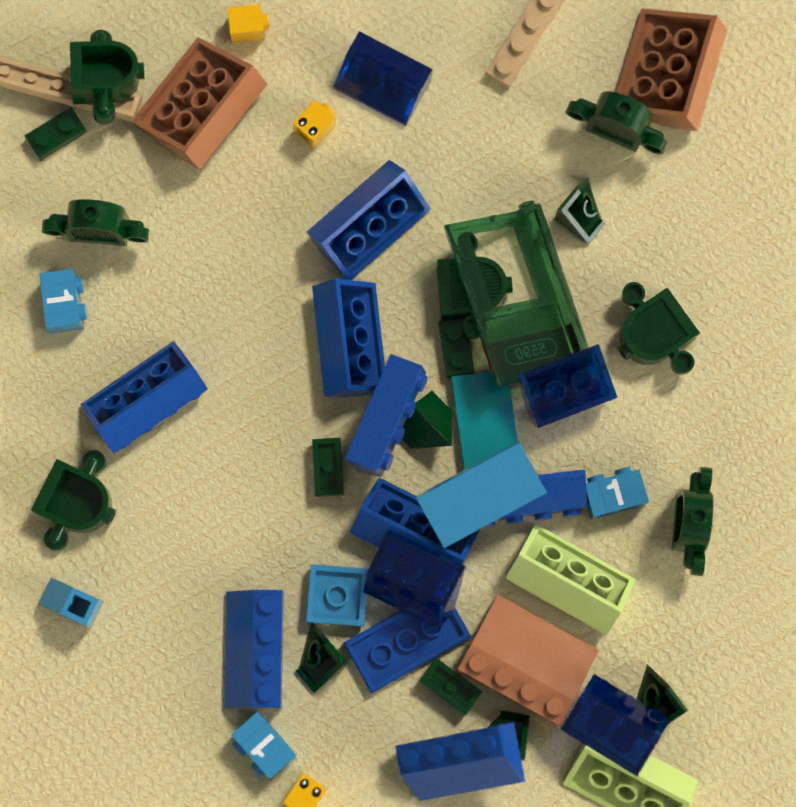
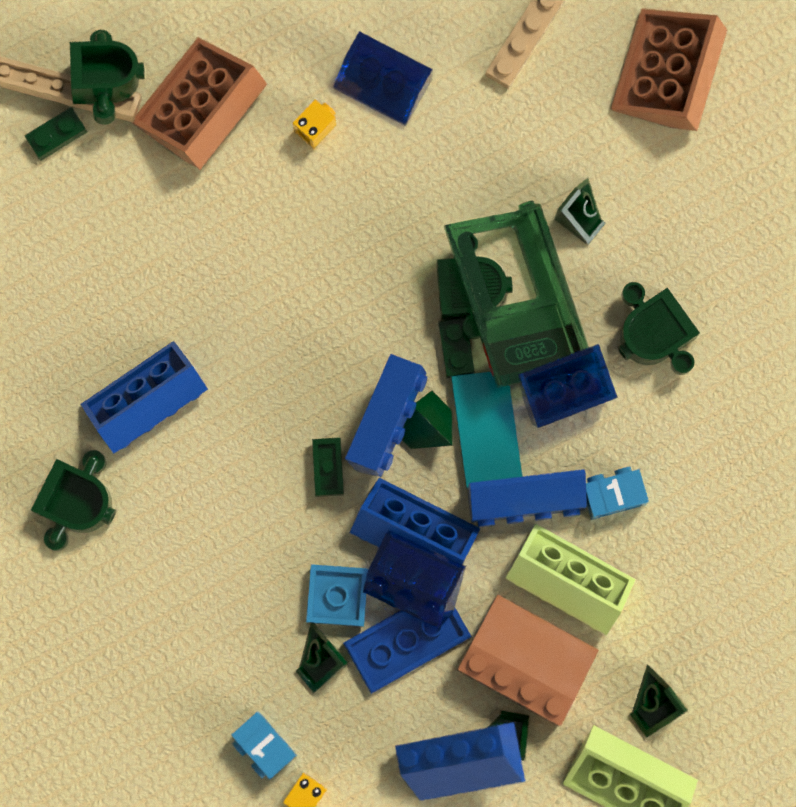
(62, 301): dark azure brick -> none
(71, 602): dark azure slope -> none
(96, 223): dark green piece -> none
(247, 23): yellow brick -> none
(254, 649): blue slope -> none
(348, 337): blue slope -> none
(369, 220): blue slope -> none
(450, 686): dark green plate -> none
(481, 494): dark azure tile -> none
(615, 724): clear blue slope -> none
(619, 121): dark green piece -> none
(694, 521): dark green piece -> none

